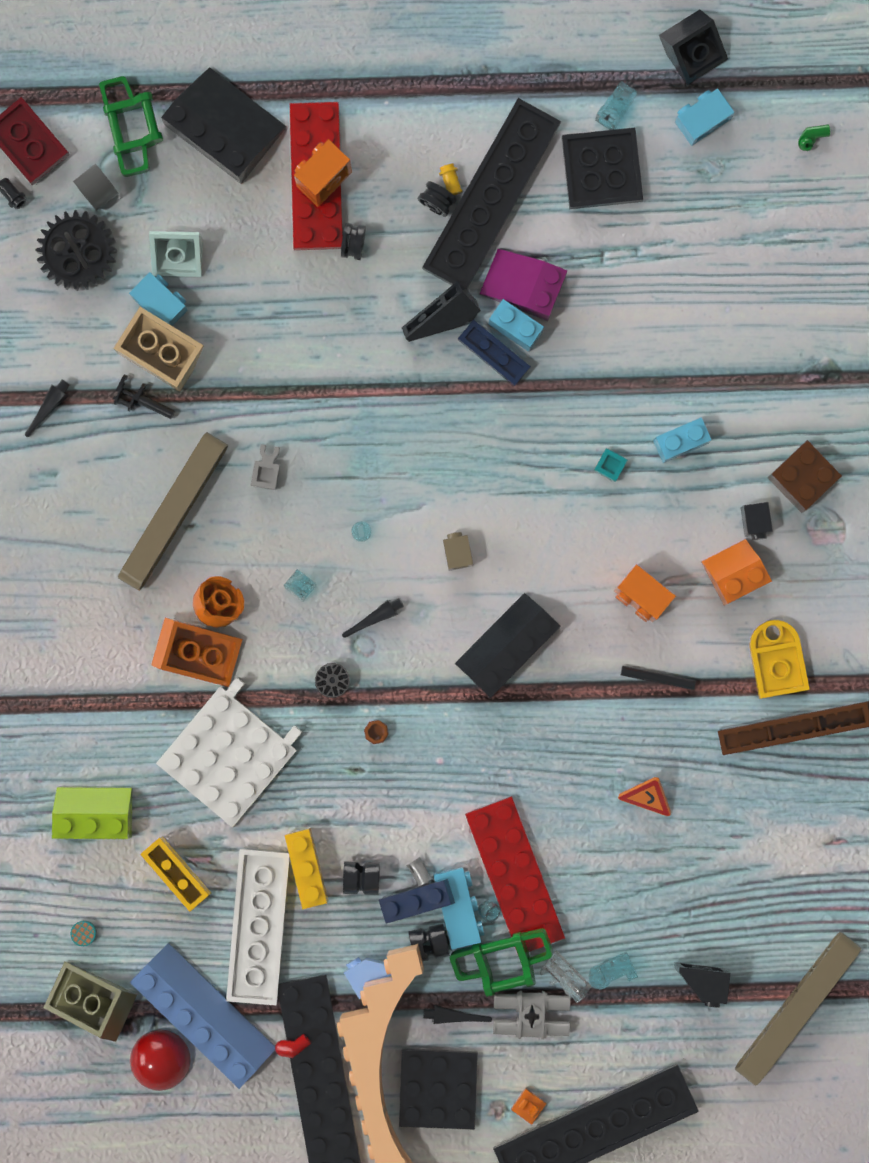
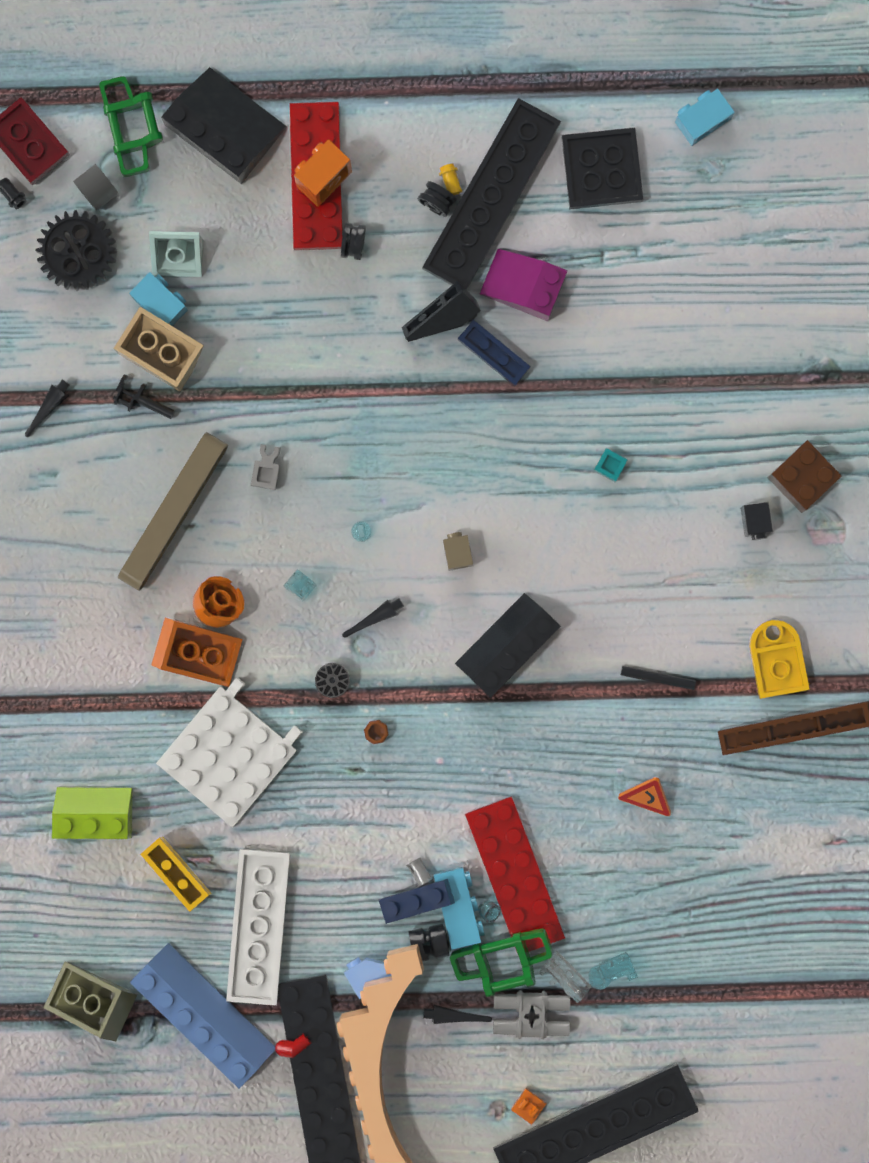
(83, 933): tile -> none
(160, 1060): red piece -> none
(306, 868): yellow brick -> none
(361, 878): black wheel -> none
(438, 1089): black plate -> none
(516, 325): medium azure brick -> none
(616, 106): clear light blue leg -> none
(643, 594): orange brick -> none
(682, 440): medium azure brick -> none
(694, 46): black slope -> none
(706, 982): black slope -> none
(736, 572): orange slope -> none
(798, 1008): dark tan beam -> none
(811, 134): green arm -> none

